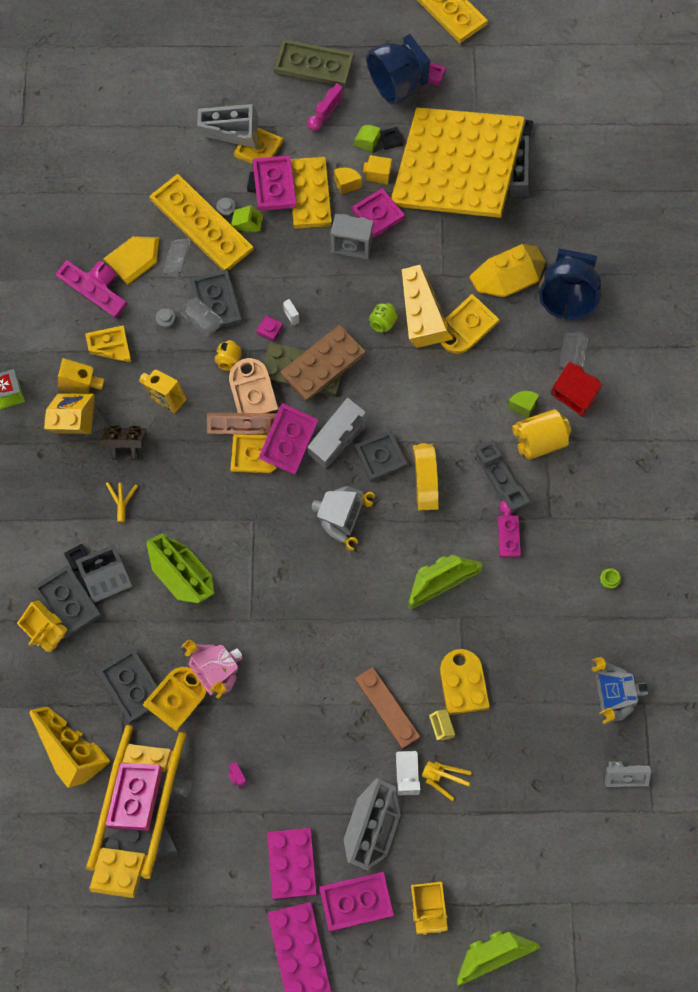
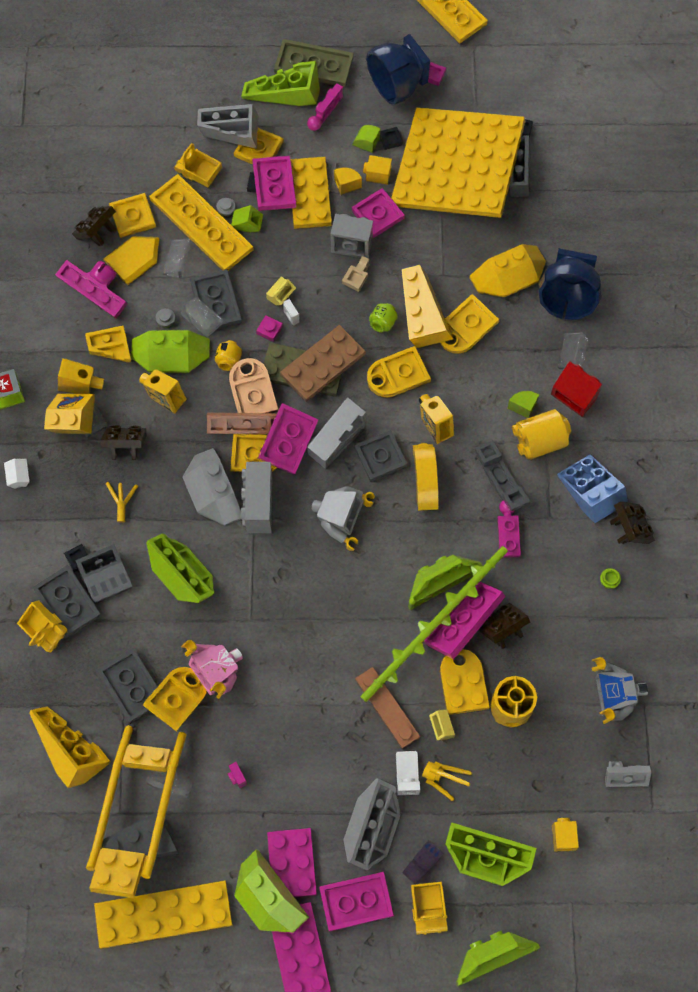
(16, 473): none -> white piece
(96, 219): none -> dark brown plate
(132, 215): none -> yellow tile
(134, 796): plate -> none
(162, 914): none -> yellow plate
(170, 350): none -> lime wedge
(198, 166): none -> yellow piece
(211, 489): none -> light grey wedge
(257, 497): none -> light grey brick
(267, 897): none -> lime wedge
(280, 291): none -> light yellow piece
(291, 87): none -> lime wedge
(357, 275): none -> tan plate
(399, 373): none -> yellow plate
(422, 862): none -> clear purple leg
(426, 628): none -> lime plant
(436, 418): none -> yellow torso
(465, 621): none -> dark pink plate
(488, 855): none -> lime wedge
(504, 623): none -> dark brown plate
(513, 701): none -> yellow cylinder
(565, 835): none -> yellow brick
(593, 488): none -> medium blue slope
(634, 523): none -> dark brown plate

